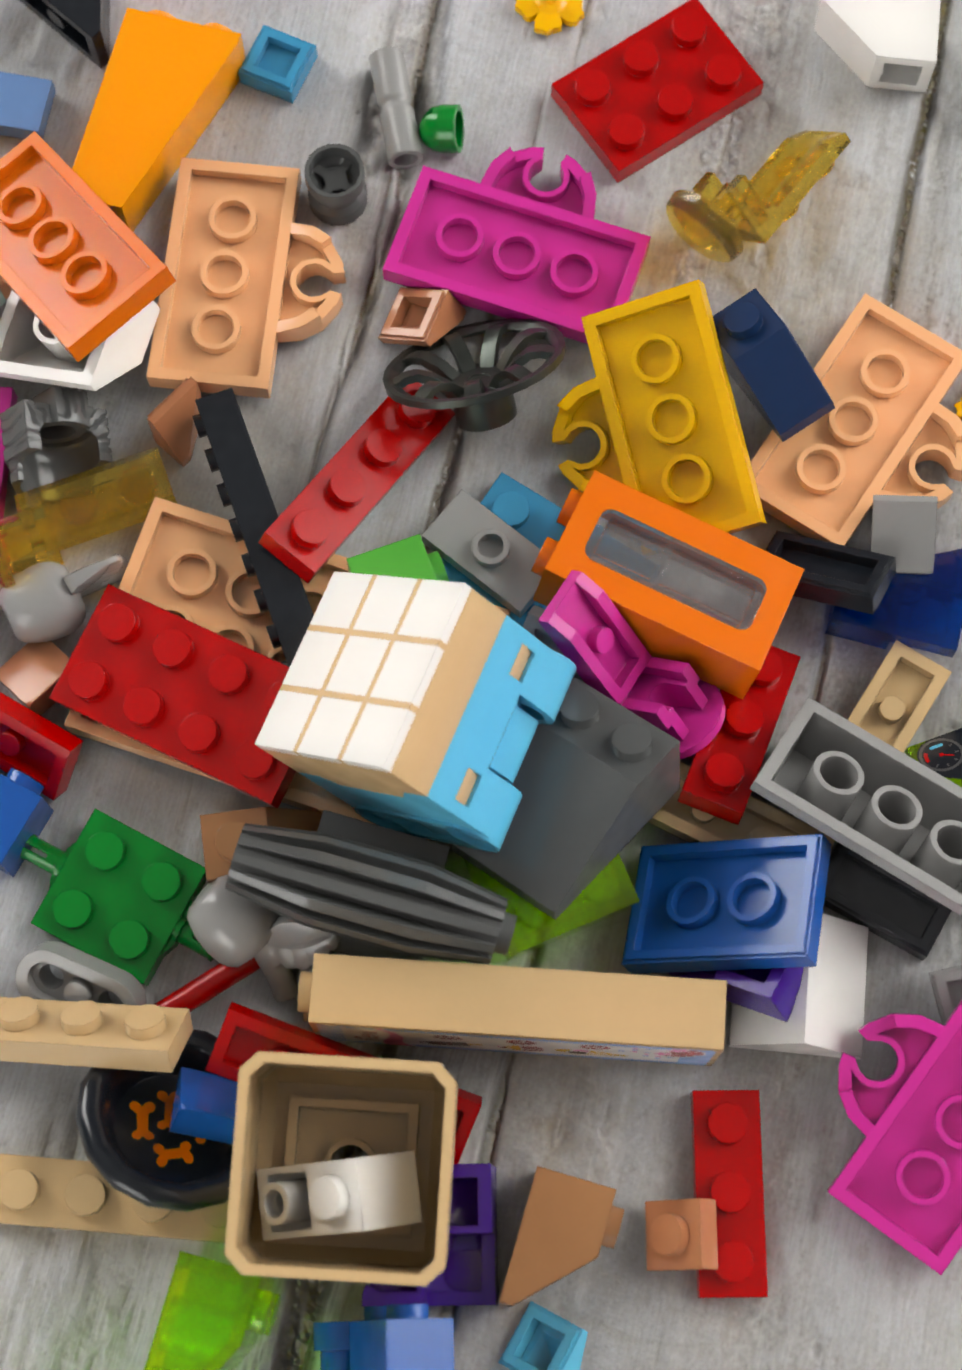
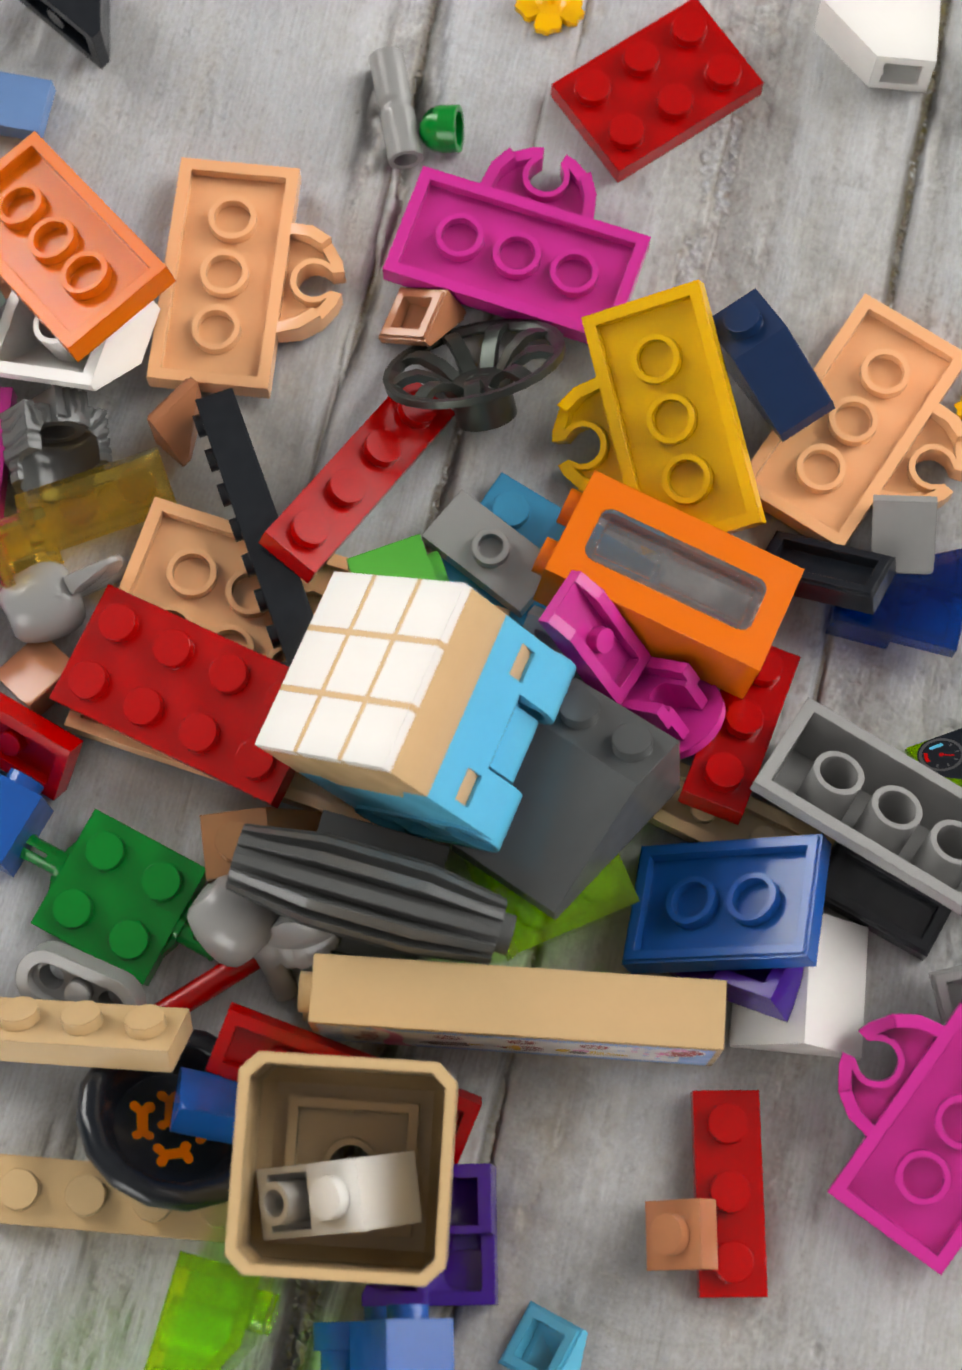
(154, 106): light orange slope -> none
(278, 64): dark azure tile -> none
(335, 170): dark grey wheel -> none
(559, 1232): medium nougat slope -> none
(721, 217): clear yellow piece -> none
(899, 696): tan plate -> none

